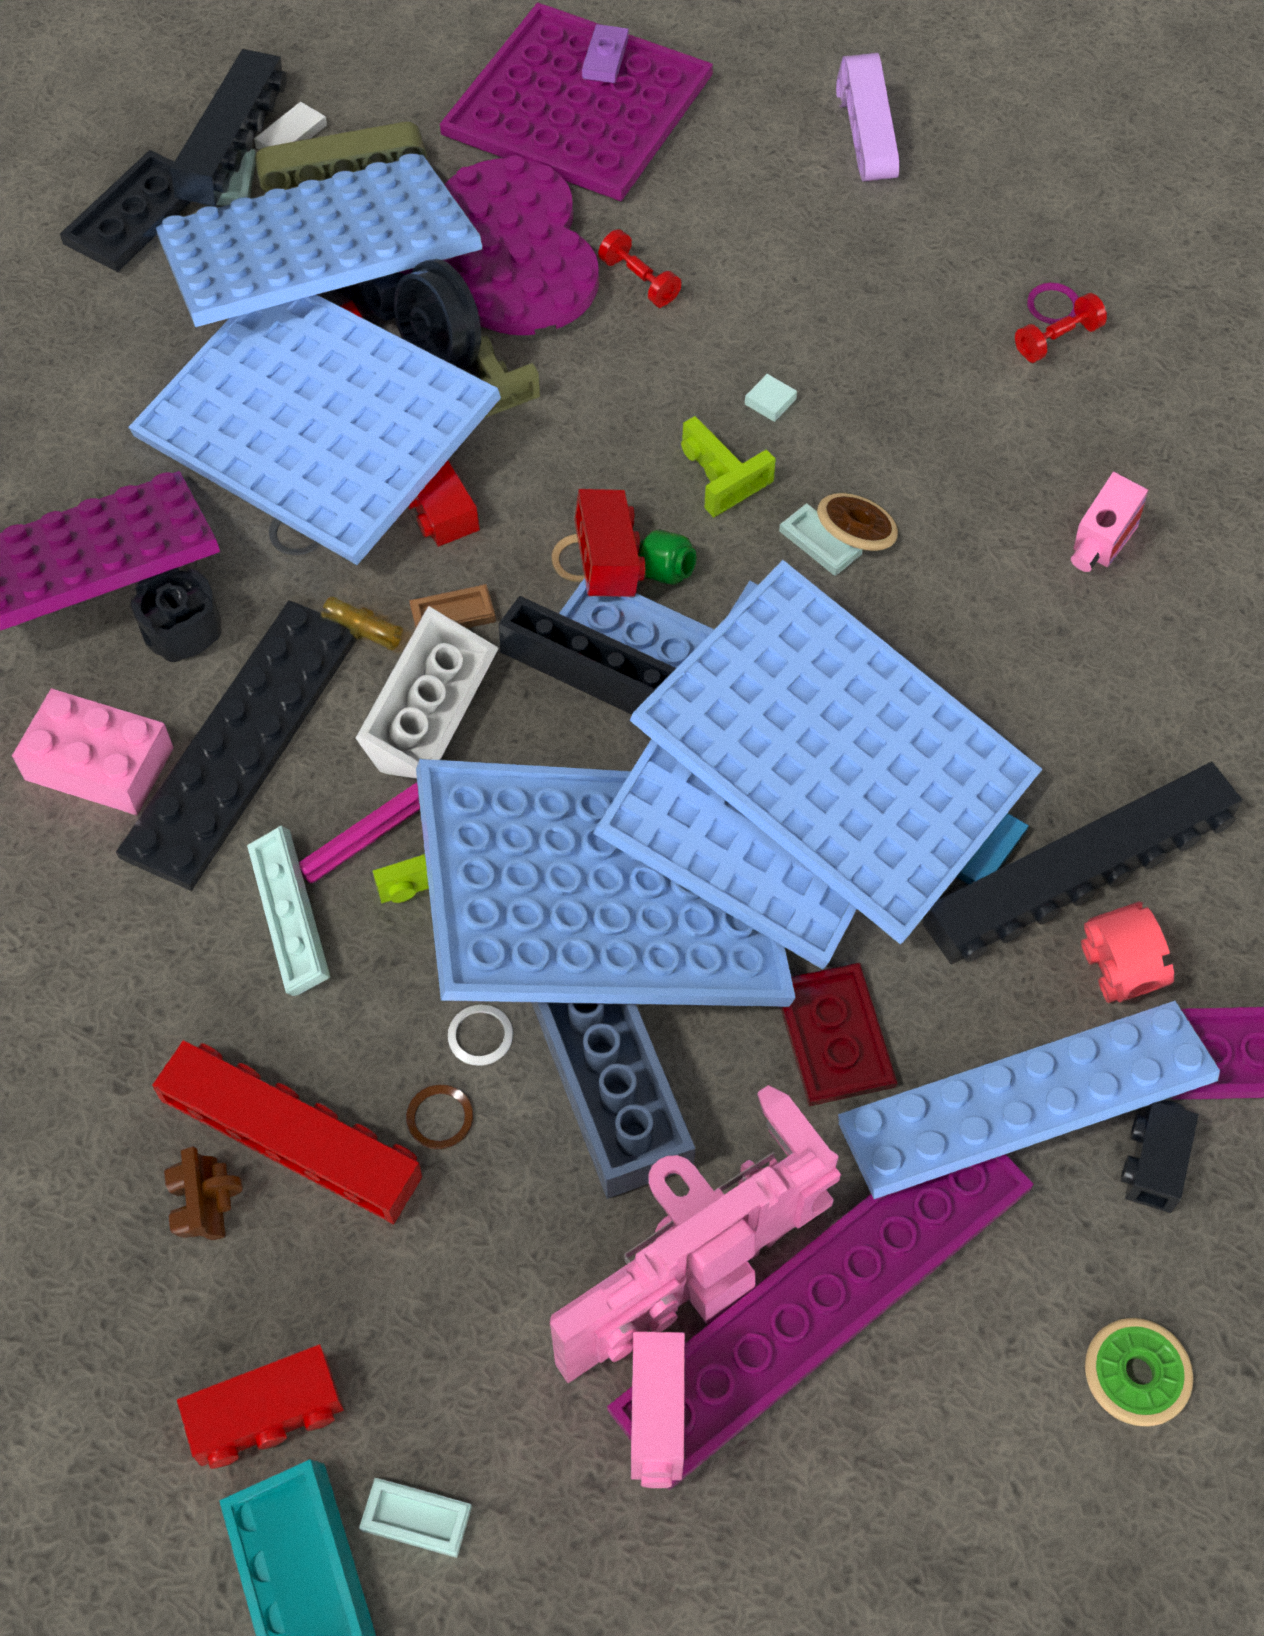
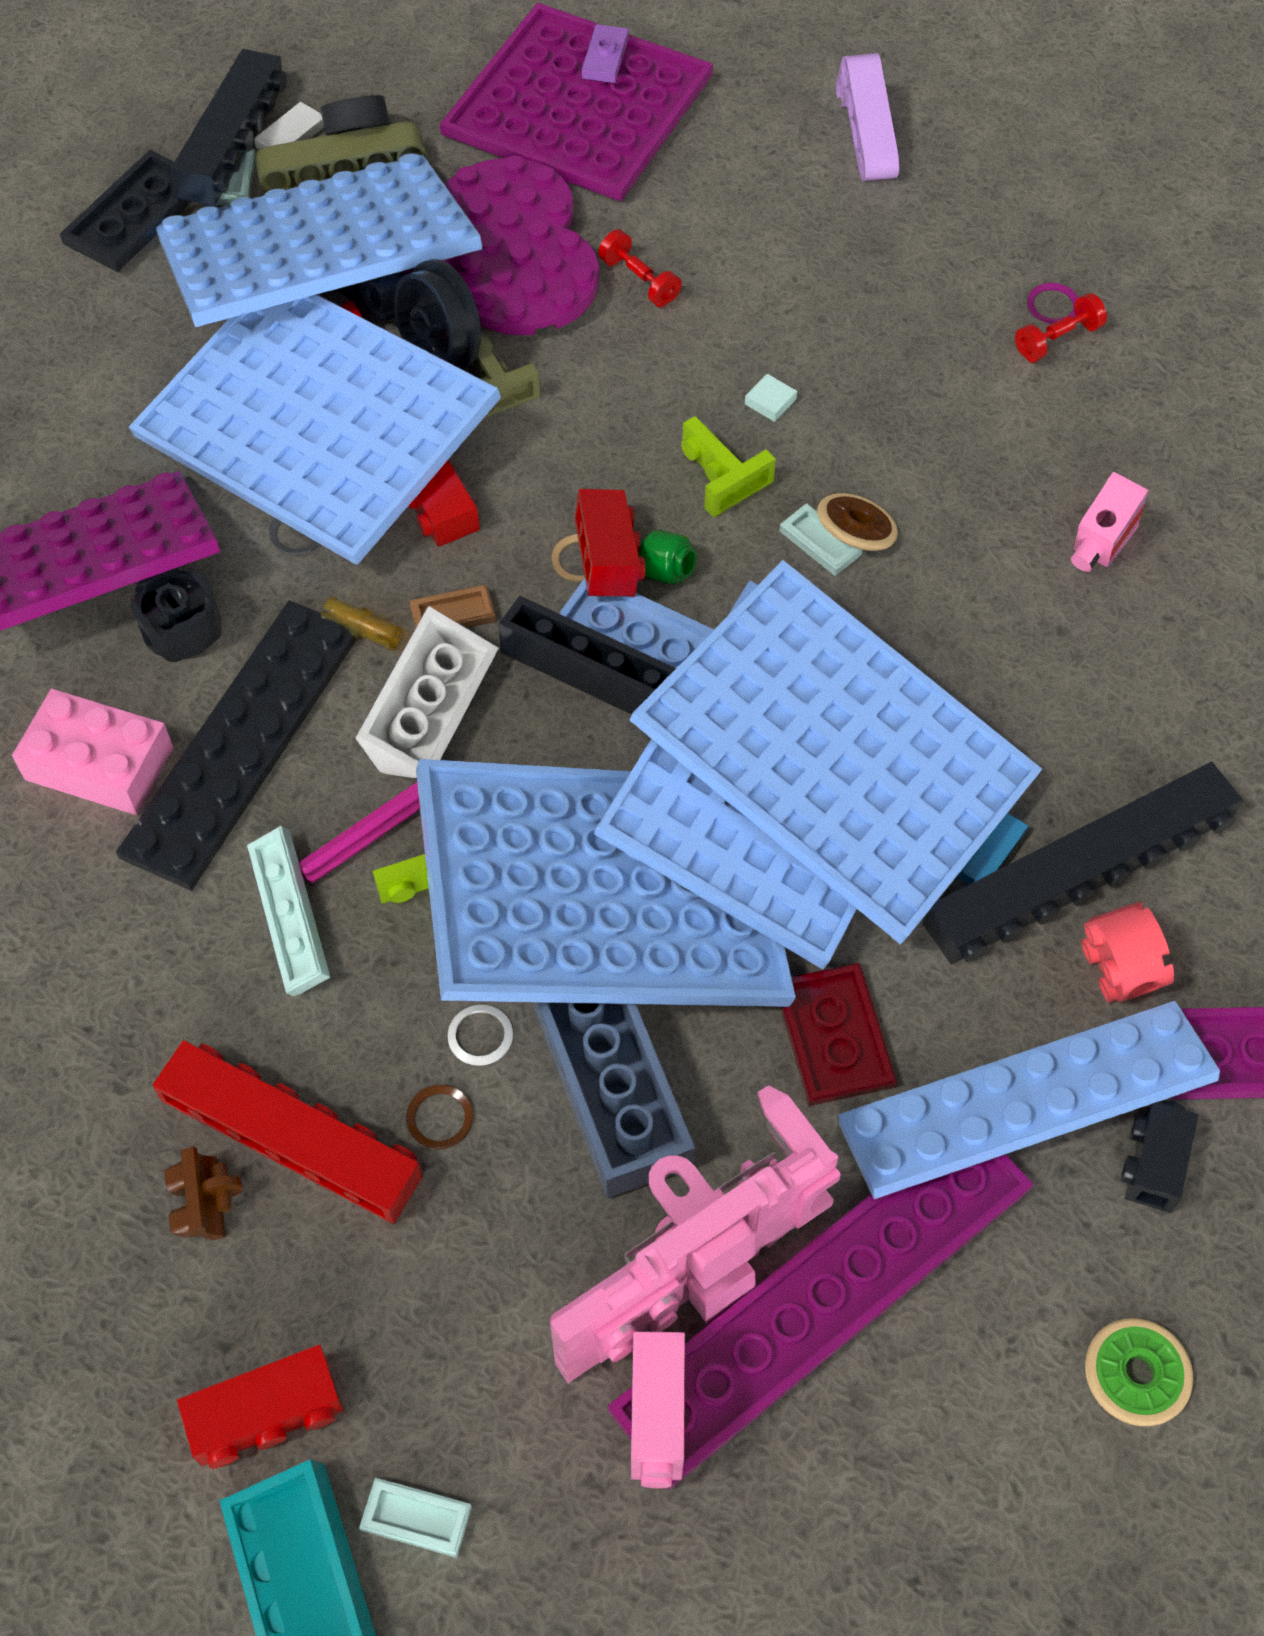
(354, 114): none -> black tyre

